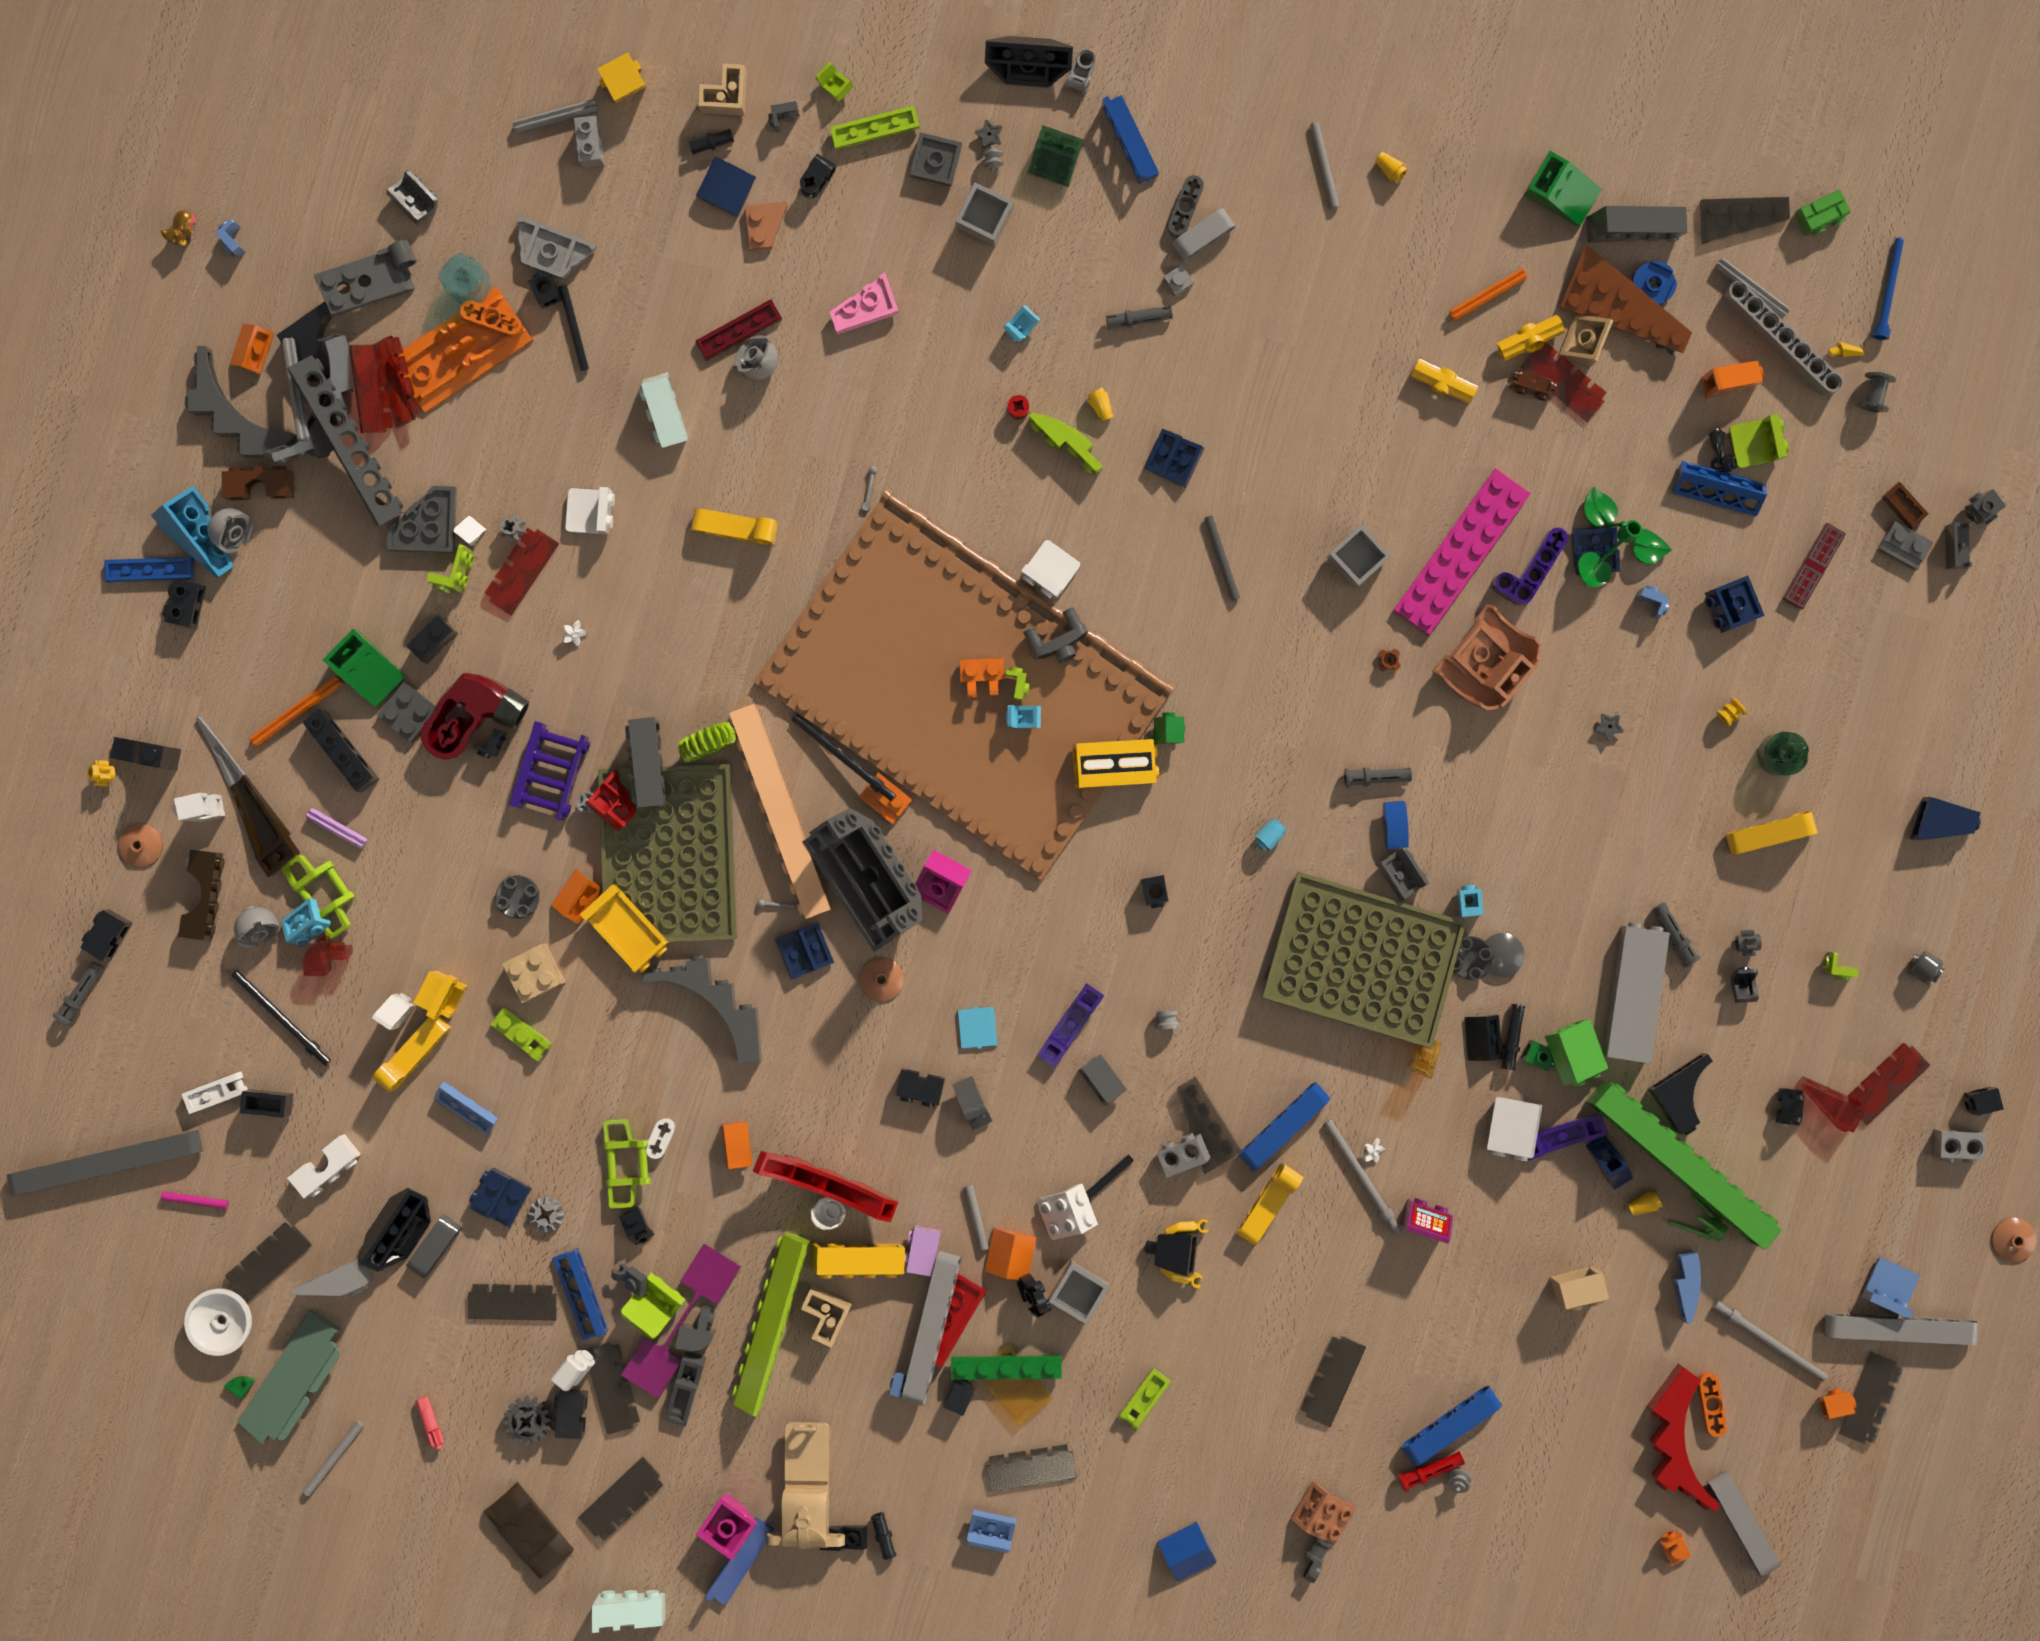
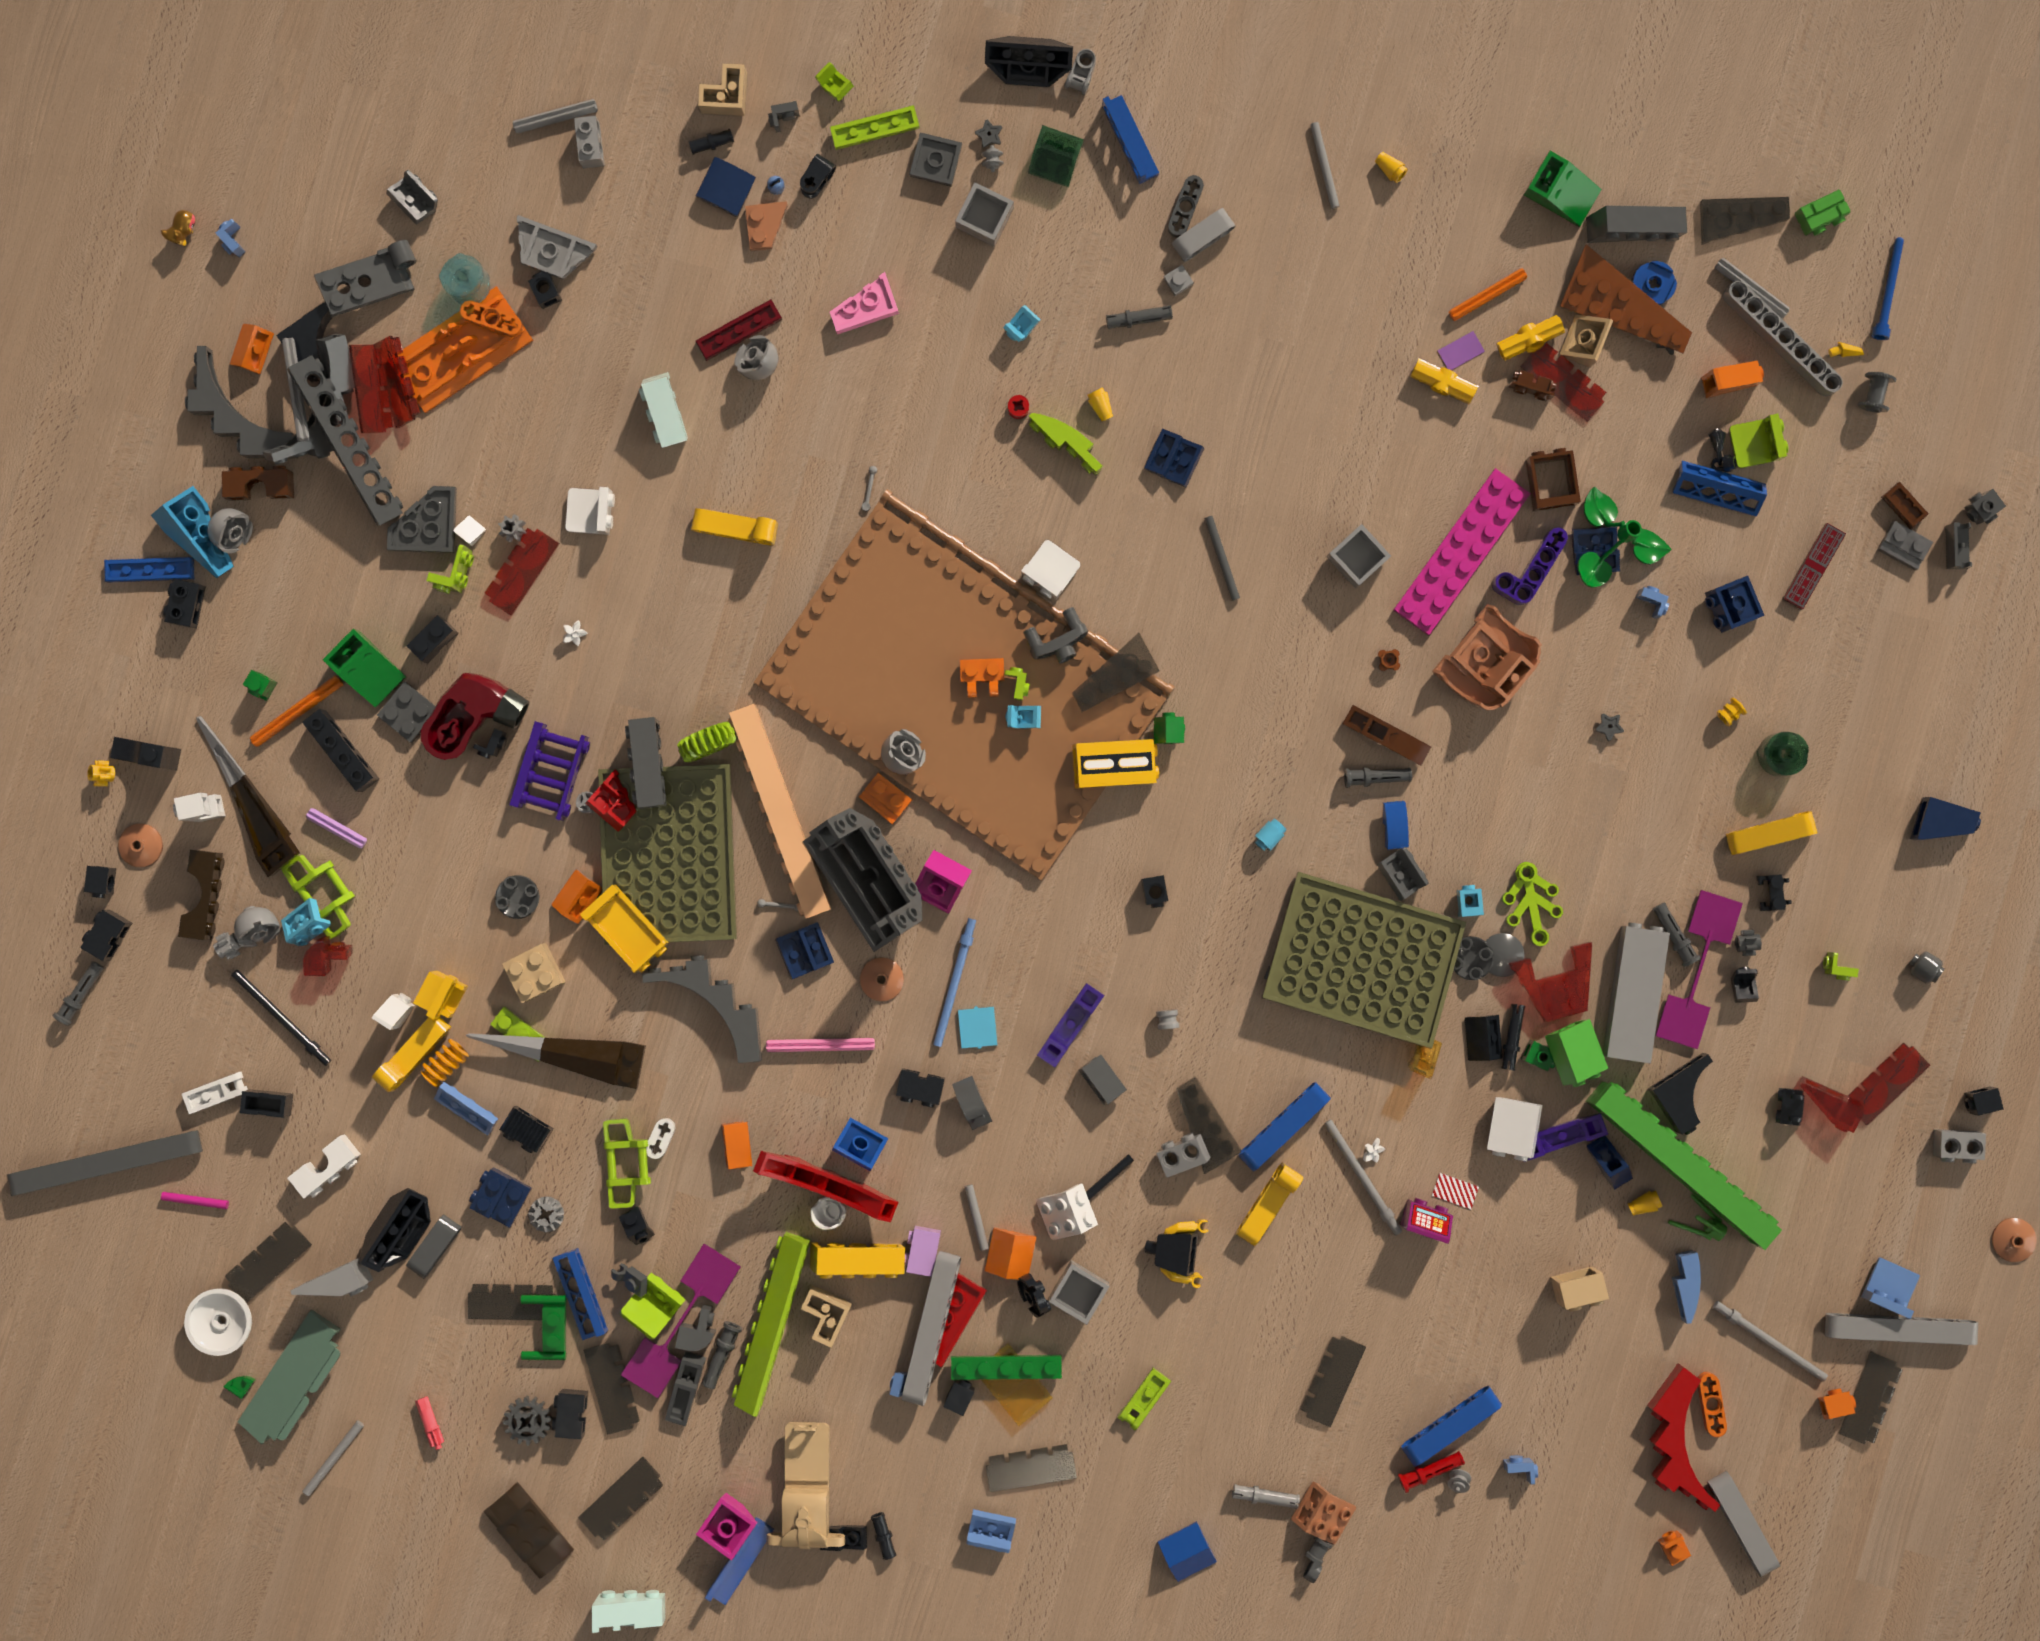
(99, 881): none -> black brick
(227, 946): none -> light grey gear
(259, 685): none -> green brick
(444, 1063): none -> light orange piece
(526, 1130): none -> black brick
(552, 1327): none -> green plate
(573, 328): black bar -> none
(573, 1370): white brick -> none
(603, 1060): none -> dark brown plate
(621, 77): yellow plate -> none
(724, 1346): none -> dark grey pin
(776, 189): none -> medium blue hinge
(801, 1045): none -> bright pink axle
(860, 1144): none -> blue slope
(875, 783): black bar -> none
(902, 752): none -> light grey cylinder
(966, 940): none -> medium blue bar
(1123, 670): none -> clear smoke wing
(1256, 1495): none -> light grey pin
(1387, 735): none -> reddish brown slope
(1455, 1191): none -> sticker
(1461, 351): none -> medium lavender sticker
(1518, 1464): none -> medium blue bracket
(1531, 900): none -> lime plant
(1559, 993): none -> clear red wing
(1571, 475): none -> reddish brown window
(1713, 920): none -> magenta hinge
(1776, 892): none -> black piece

